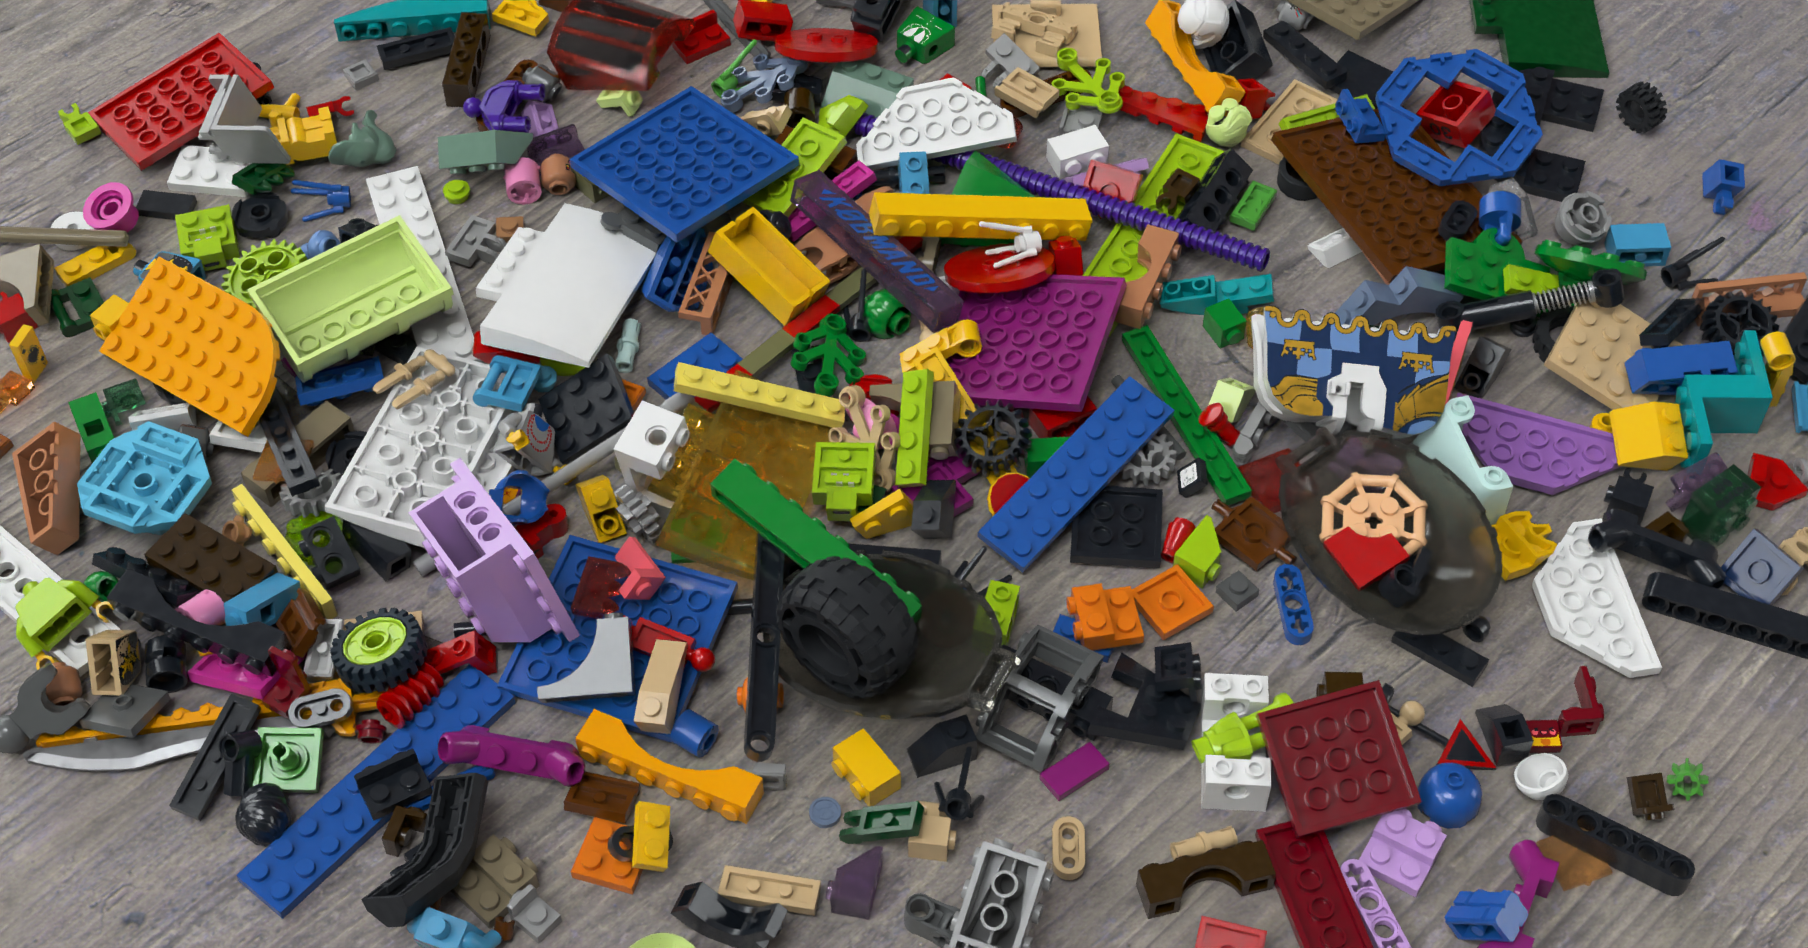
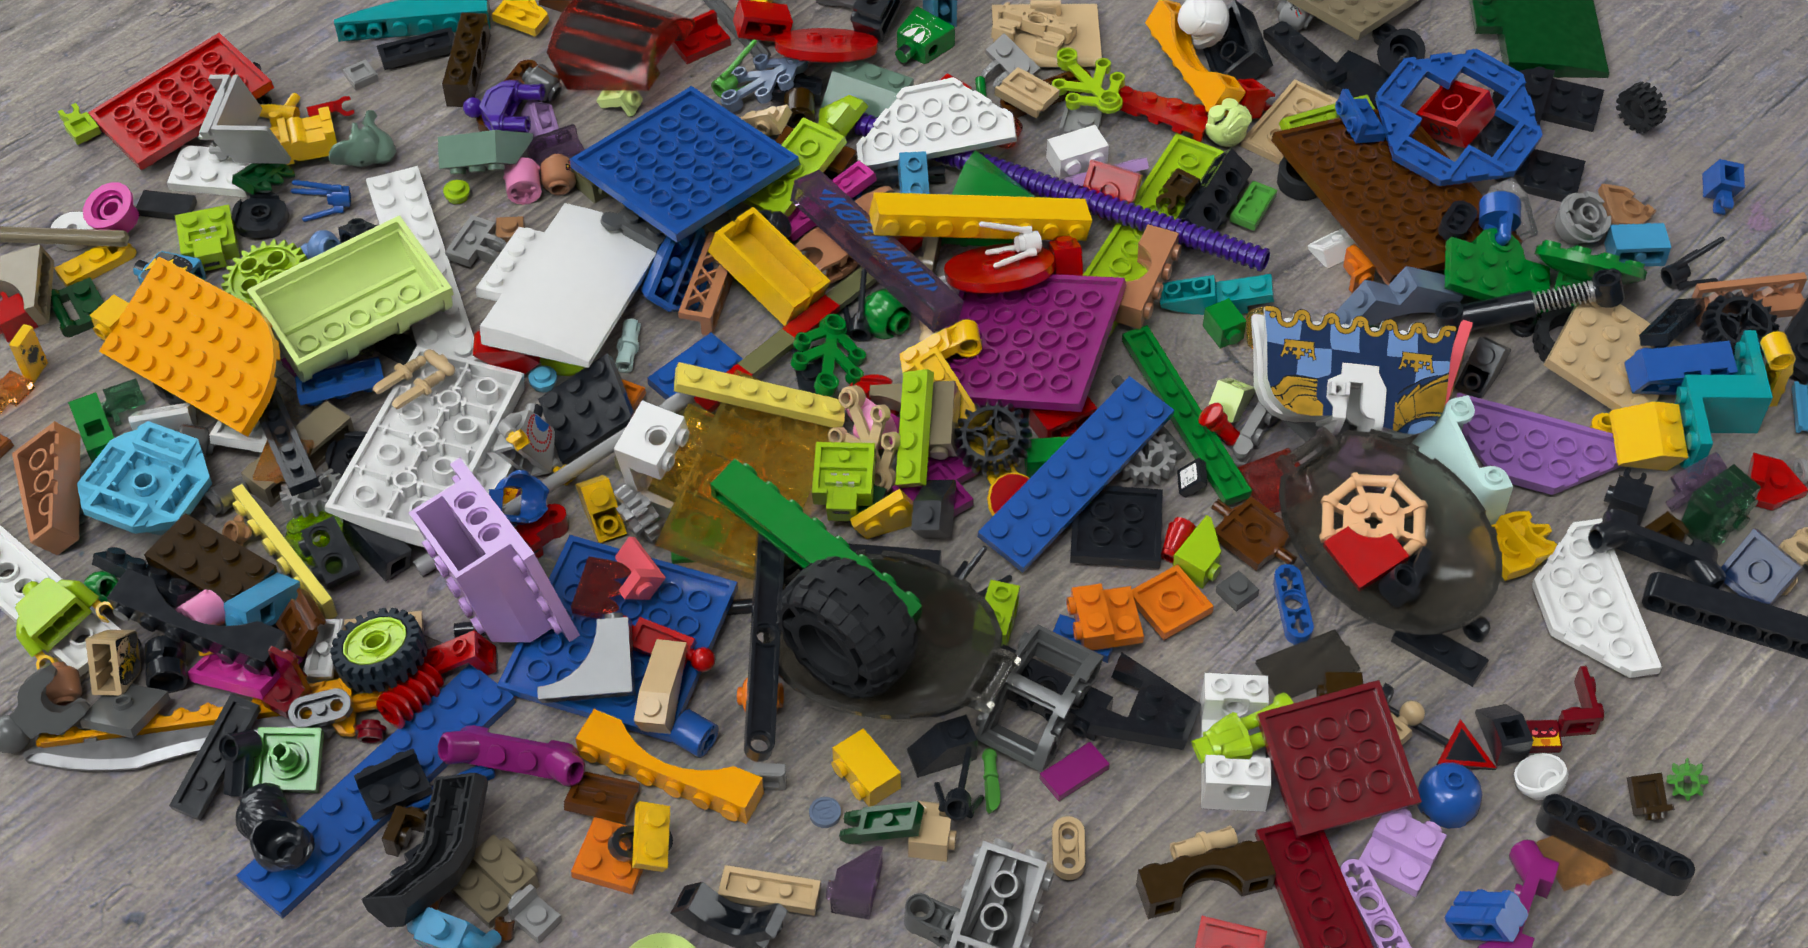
(220, 497): none -> flat silver cone
(281, 844): none -> black hair
(515, 387): dark azure plate -> none
(991, 782): none -> bright green piece
(1178, 669): black bracket -> none
(1303, 665): none -> clear smoke piece
(1358, 266): none -> orange bracket
(1382, 32): none -> black plate
(1400, 45): none -> black piece
(1523, 279): lime plate -> none
(1623, 206): none -> medium nougat plate

